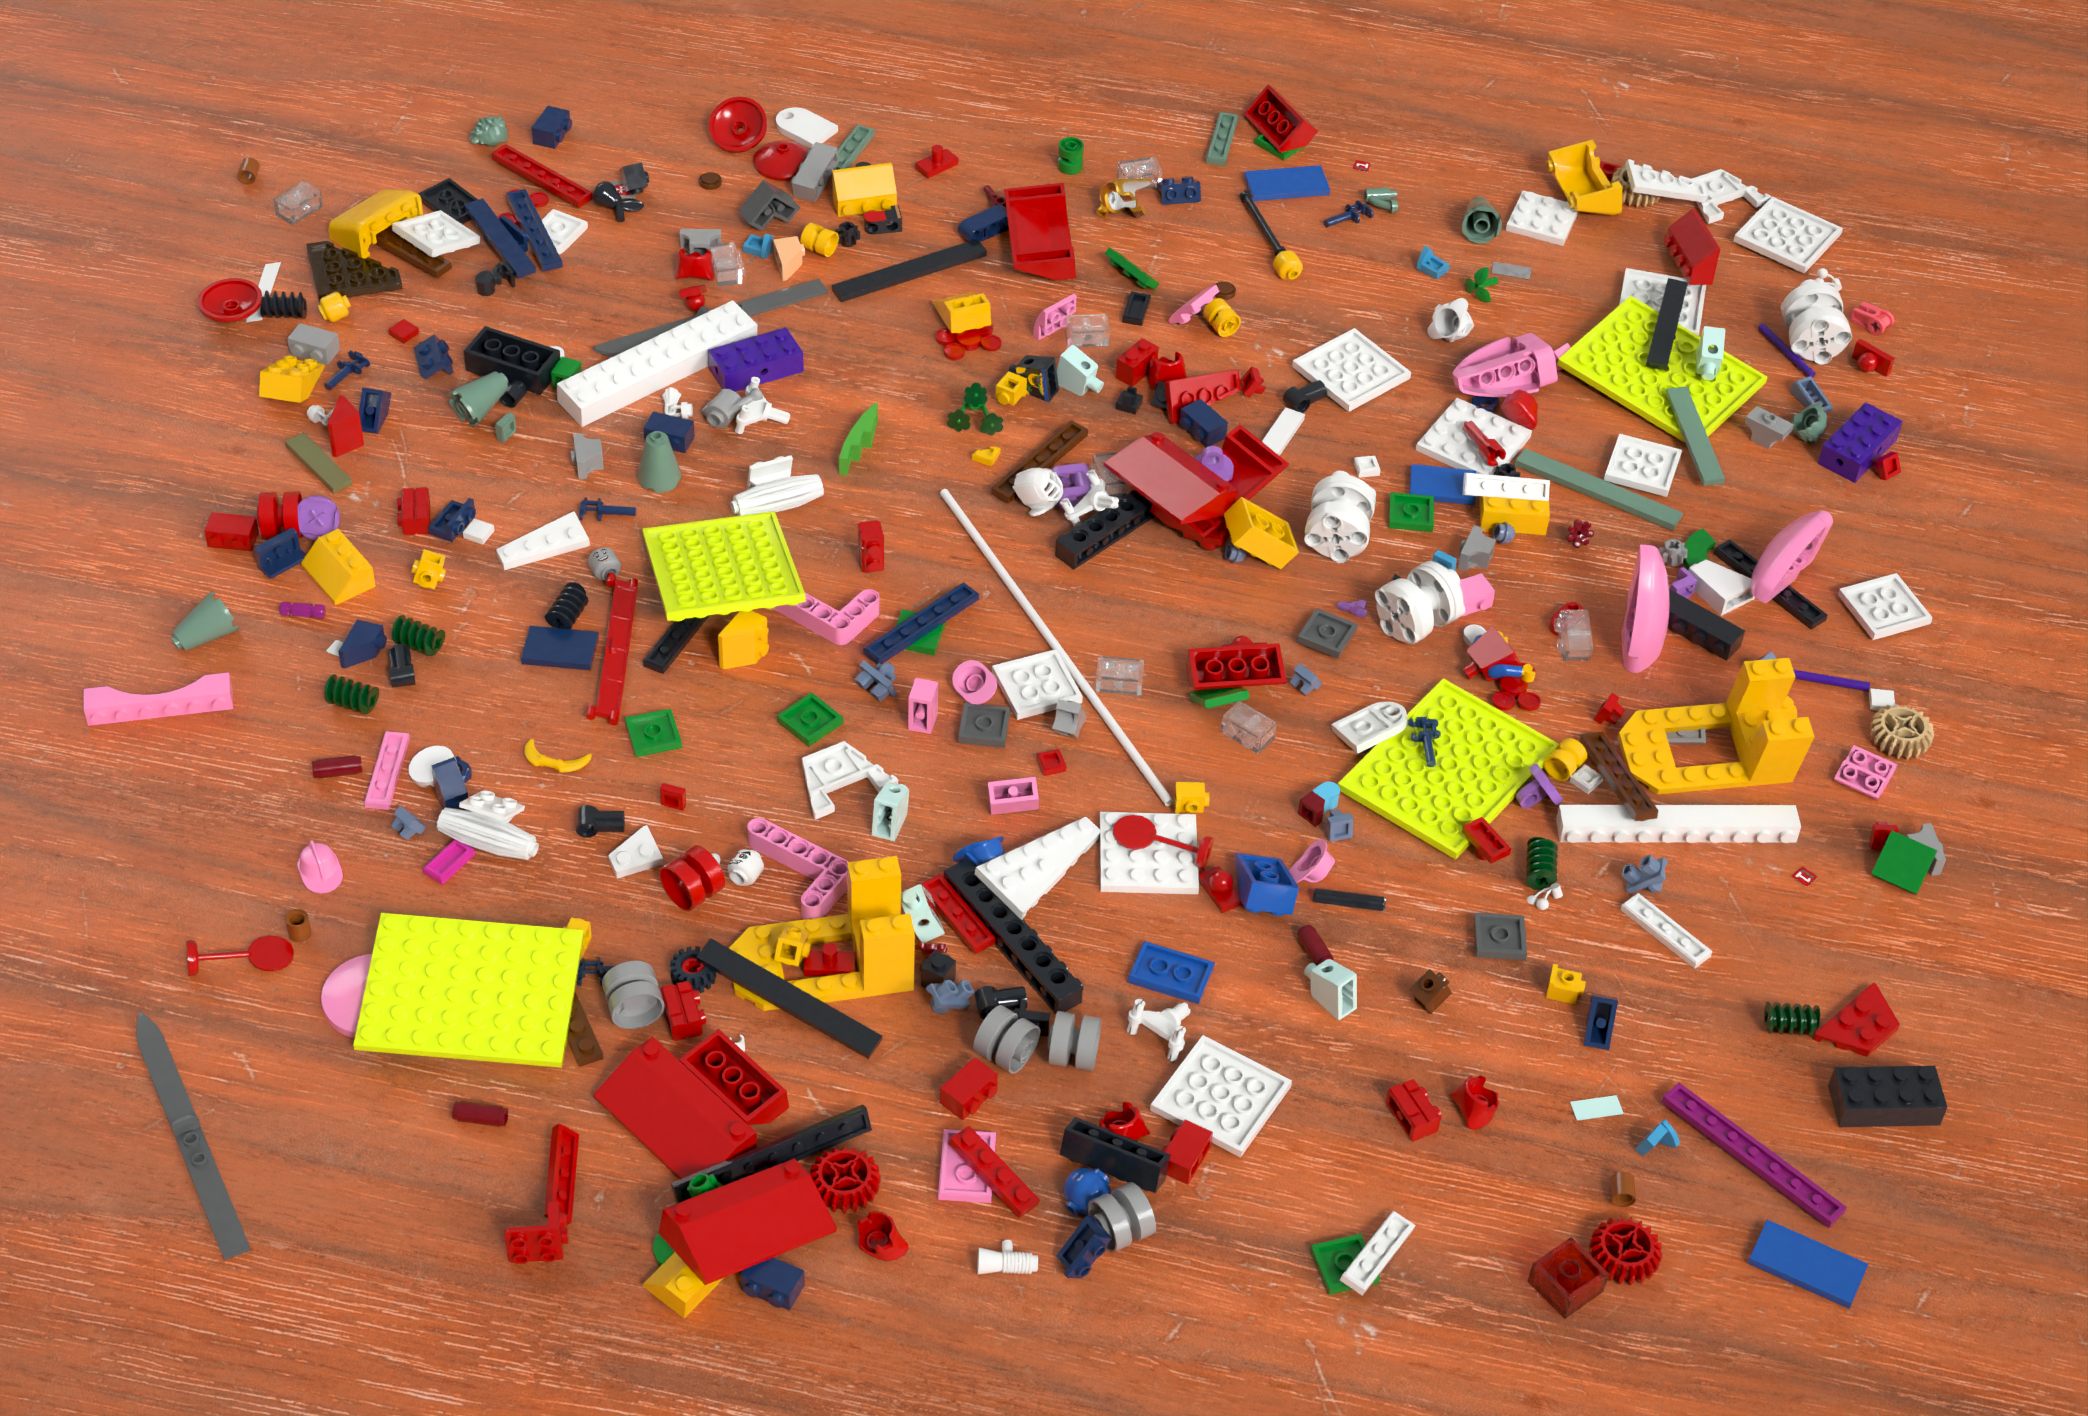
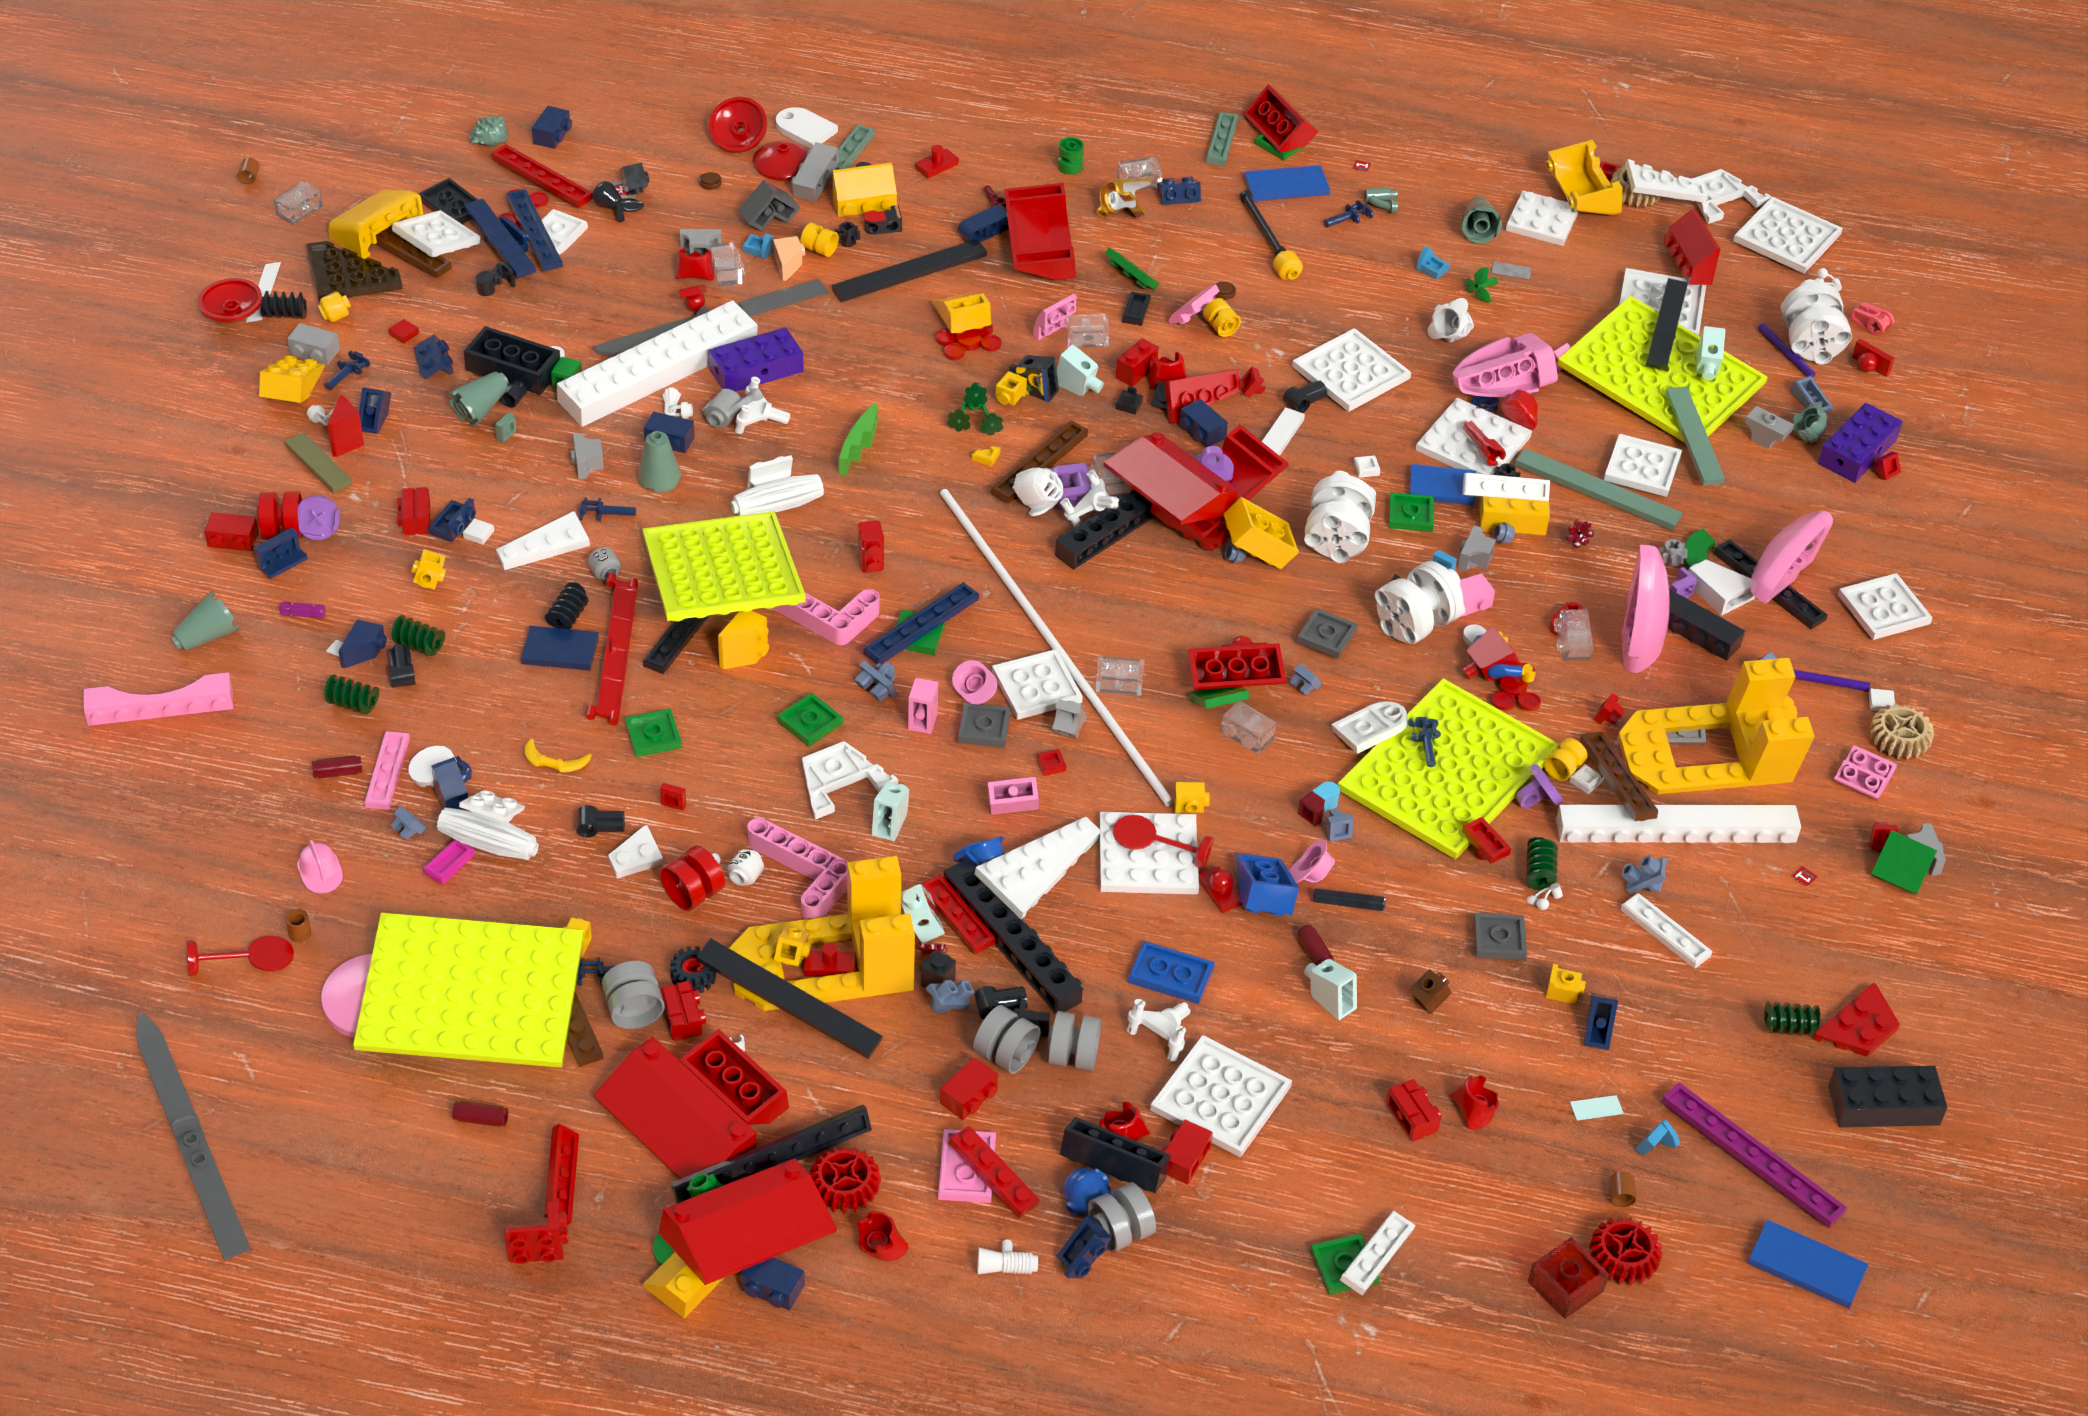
(338, 567): yellow slope -> none
(1355, 607): medium lavender piece -> none

